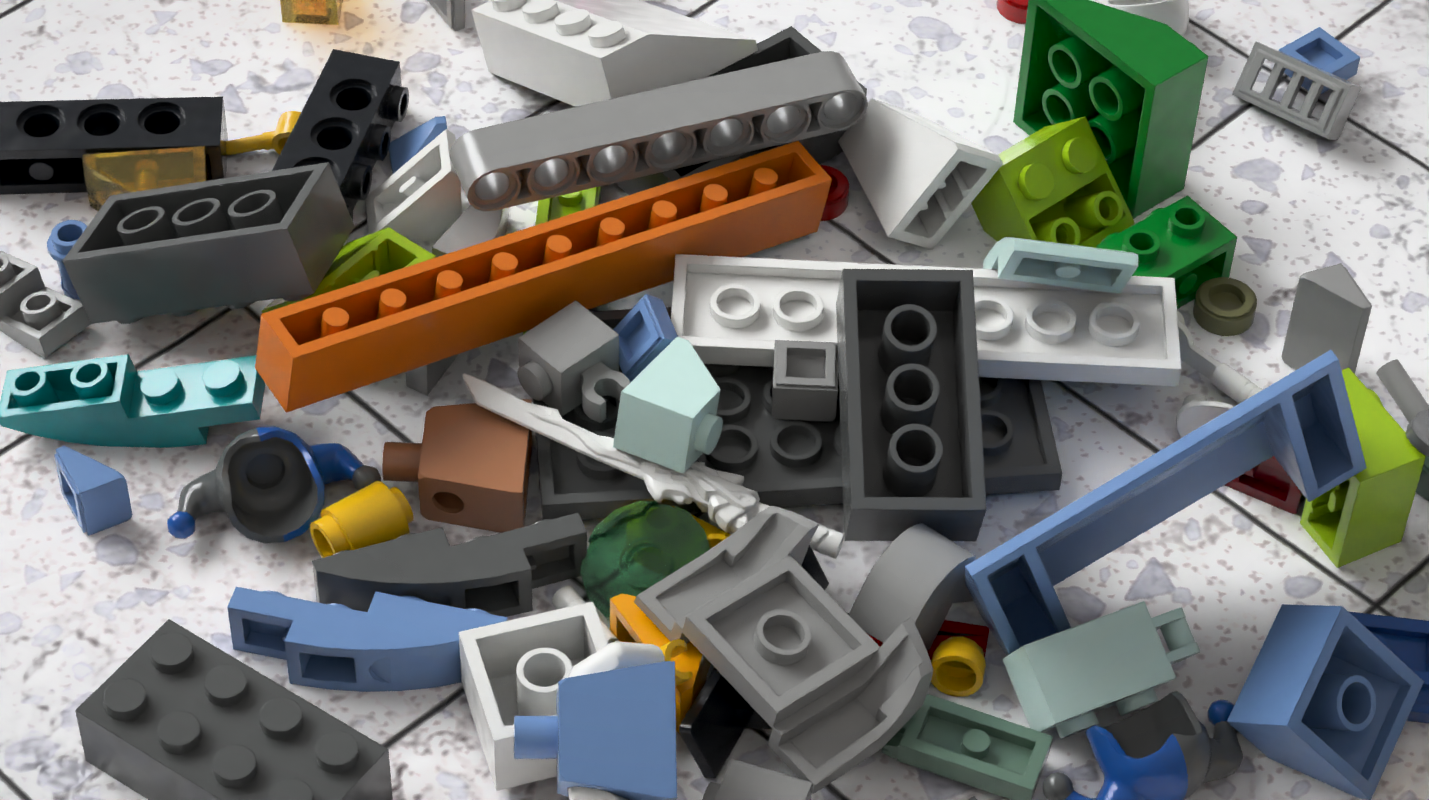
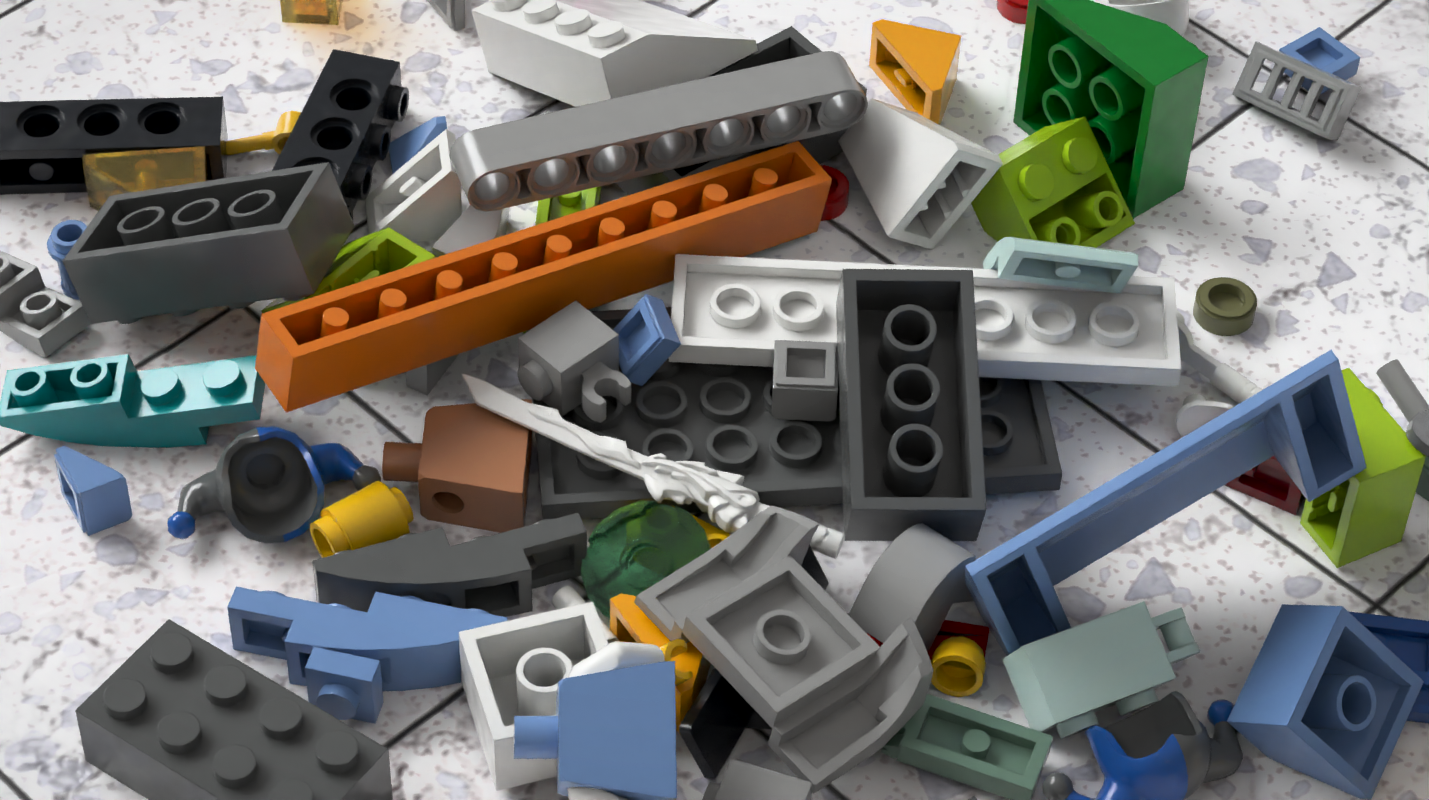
(344, 684): none -> medium blue plate
(670, 410): light aqua slope -> none
(916, 65): none -> light orange slope
(1180, 245): green brick -> none
(1326, 316): light grey slope -> none

